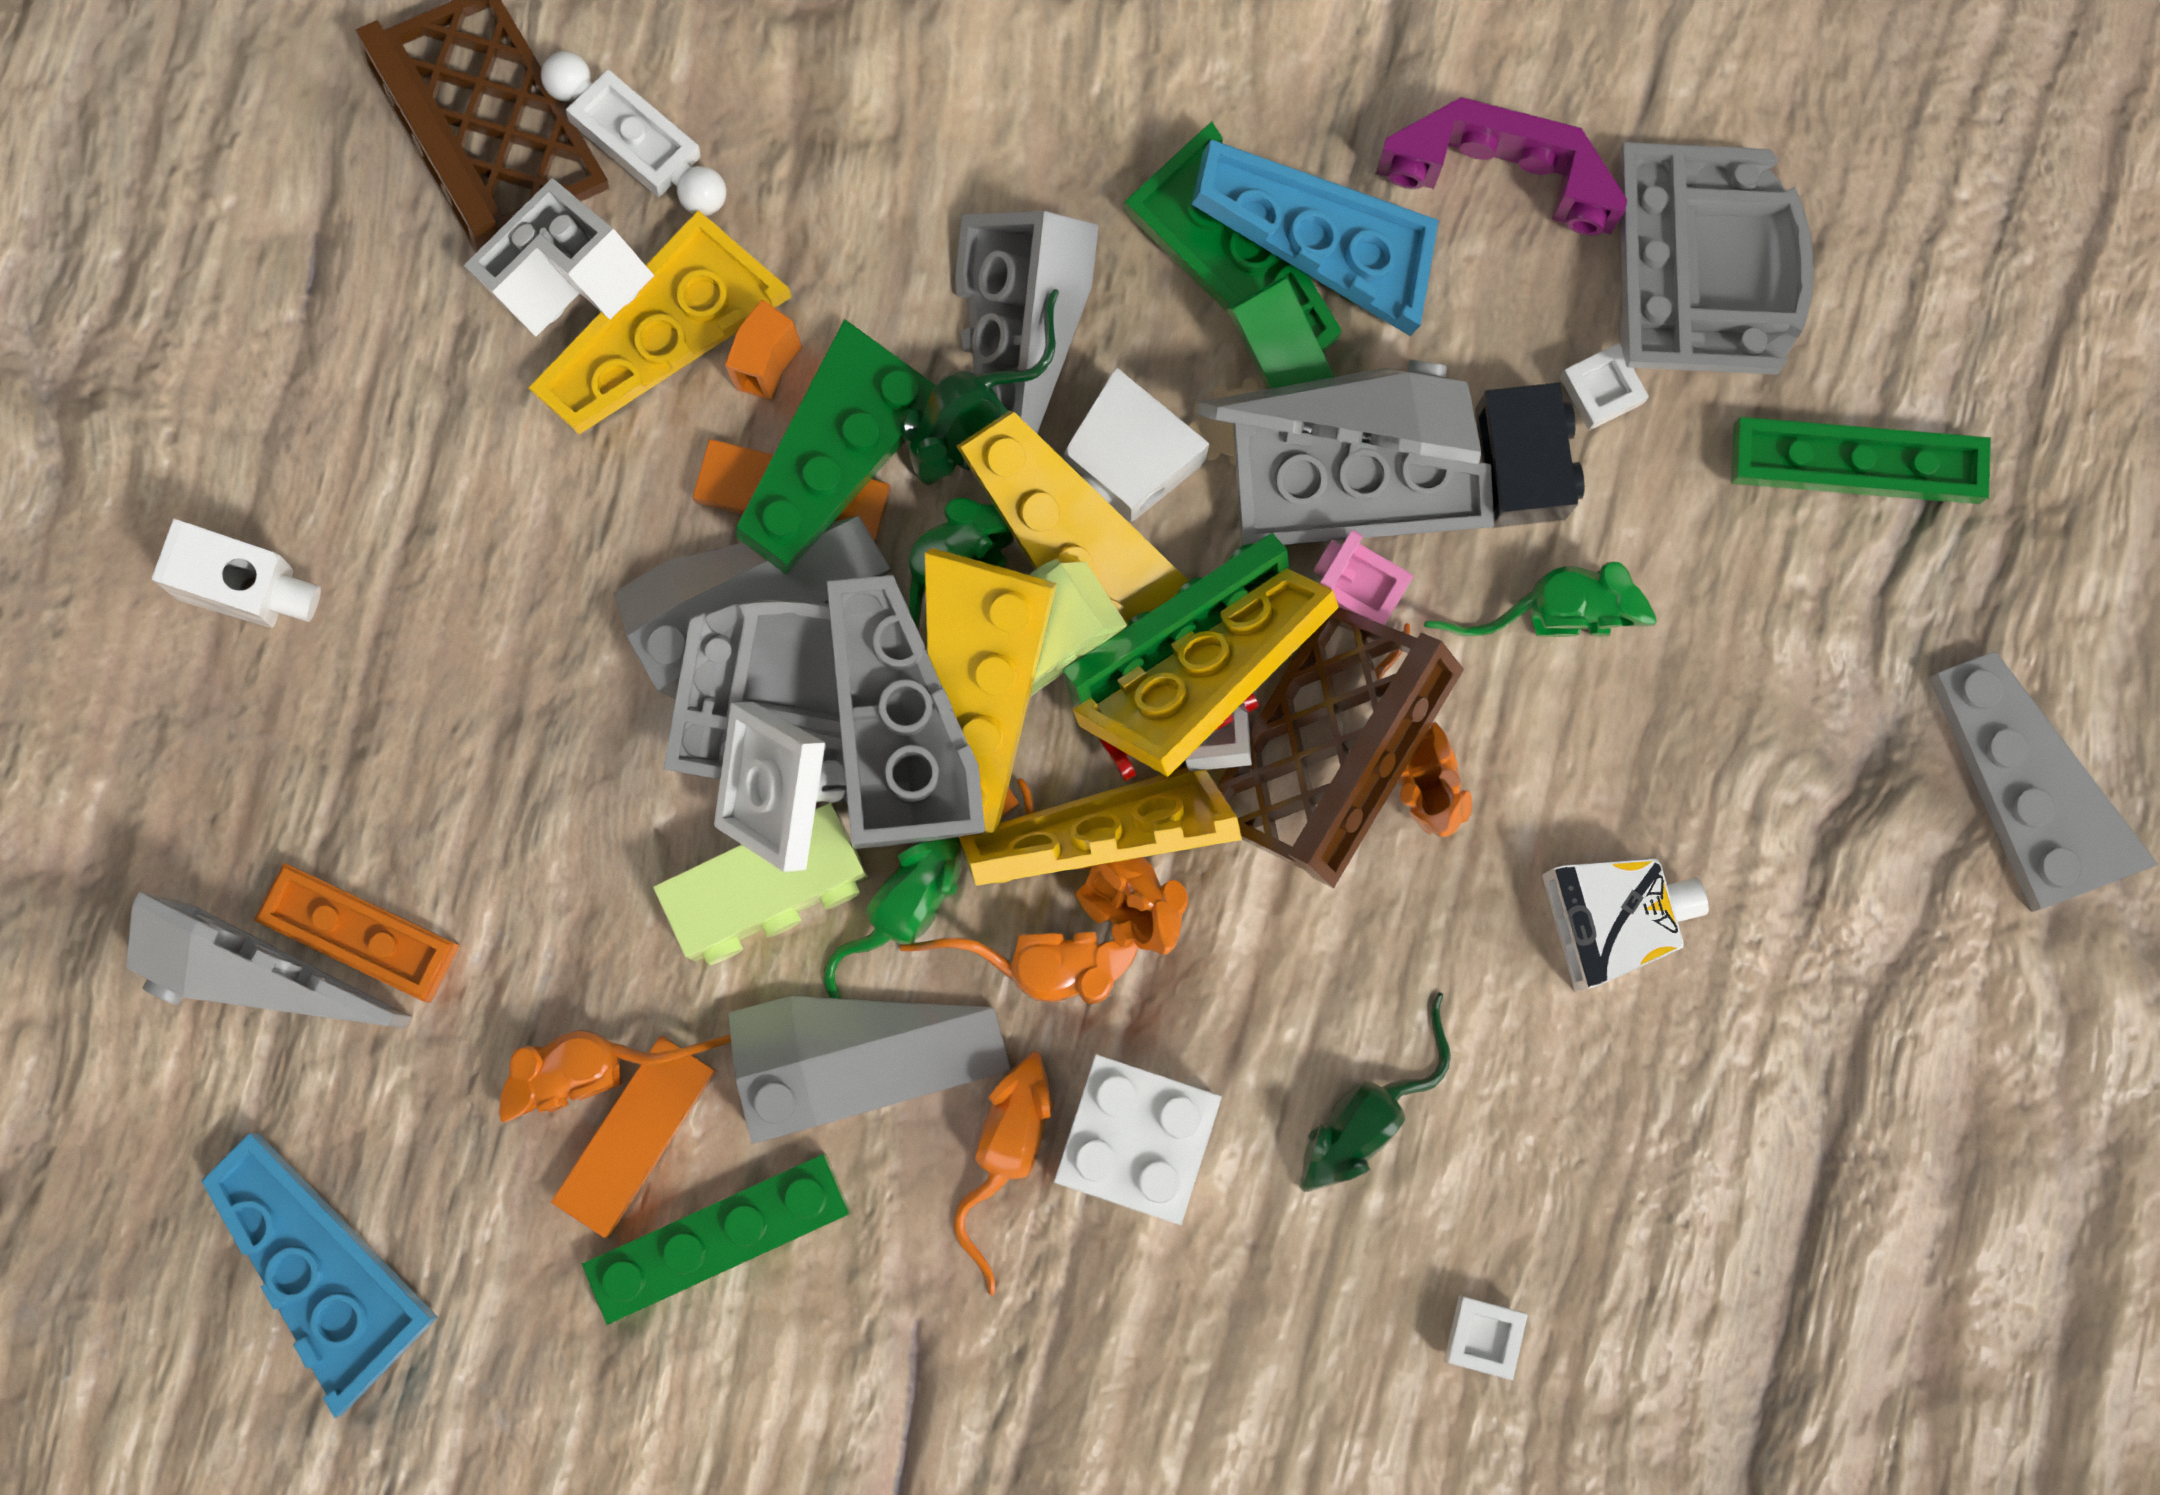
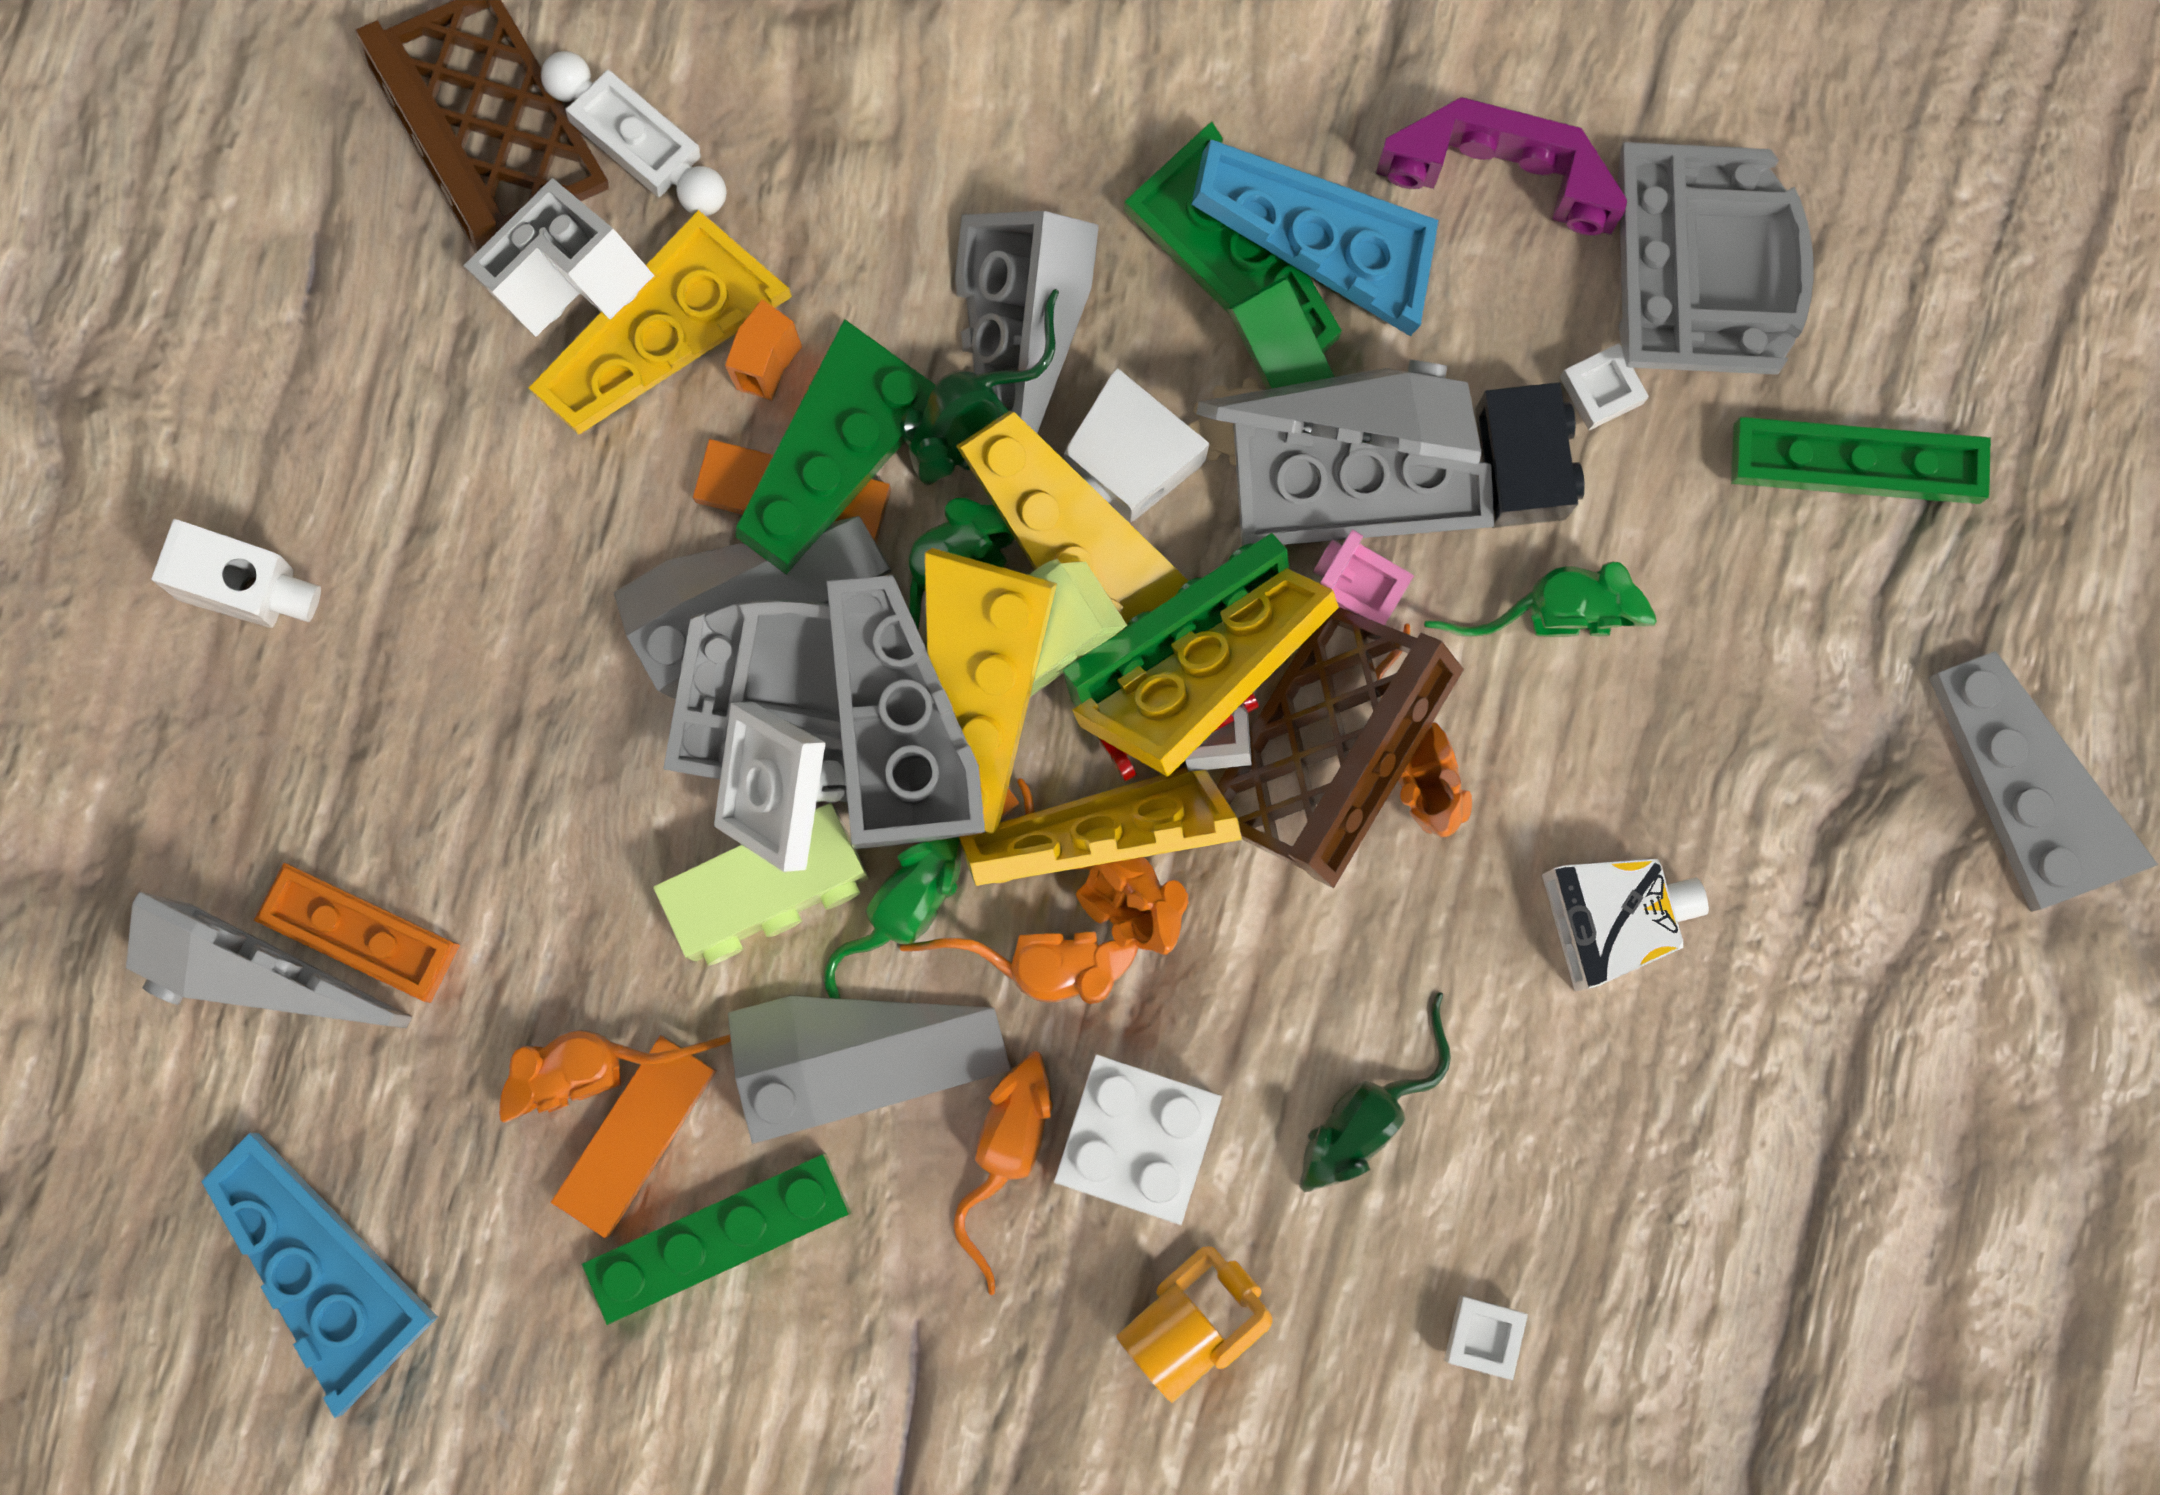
(1177, 1341): none -> light orange piece

